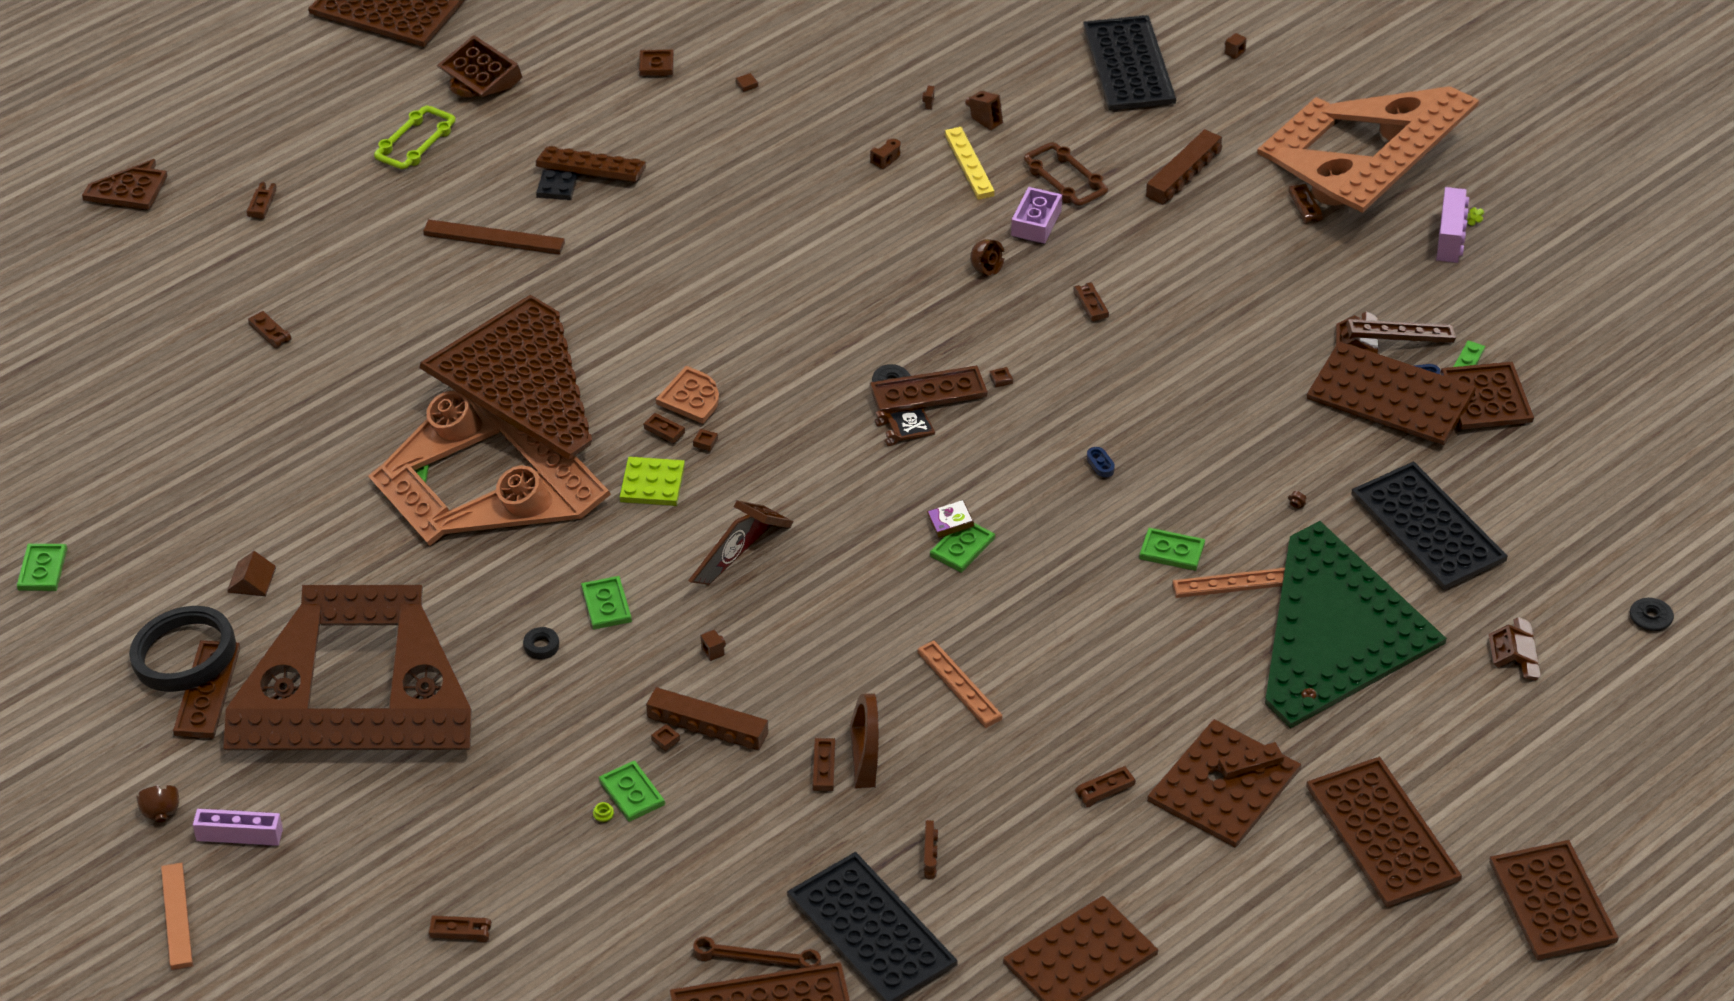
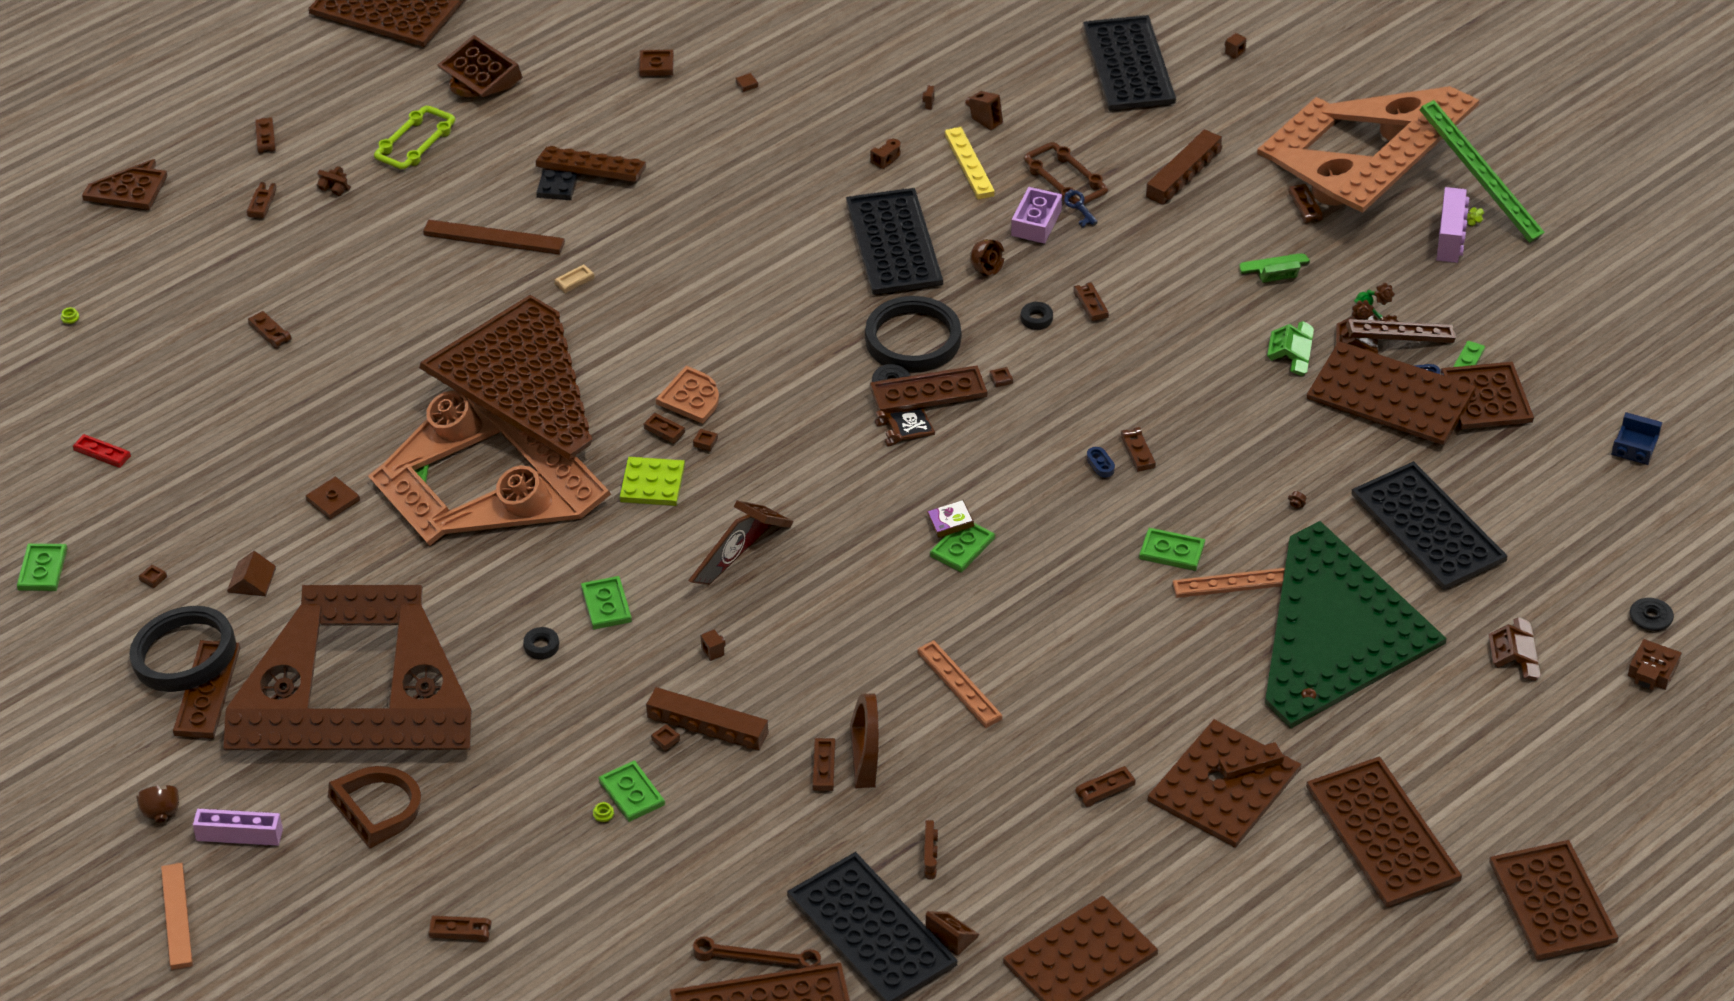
(69, 315): none -> lime plate
(101, 450): none -> red tile
(152, 576): none -> reddish brown tile
(265, 134): none -> reddish brown plate
(332, 497): none -> reddish brown plate
(334, 178): none -> reddish brown hips
(374, 834): none -> reddish brown window
(574, 278): none -> tan tile
(894, 241): none -> black plate
(913, 304): none -> black tyre
(950, 931): none -> reddish brown slope
(1036, 323): none -> black tyre
(1089, 218): none -> dark blue piece
(1138, 449): none -> reddish brown plate
(1276, 268): none -> bright green plate
(1293, 343): none -> bright green plate
(1364, 302): none -> reddish brown plant
(1481, 171): none -> bright green plate
(1637, 438): none -> dark blue panel
(1654, 665): none -> reddish brown piece

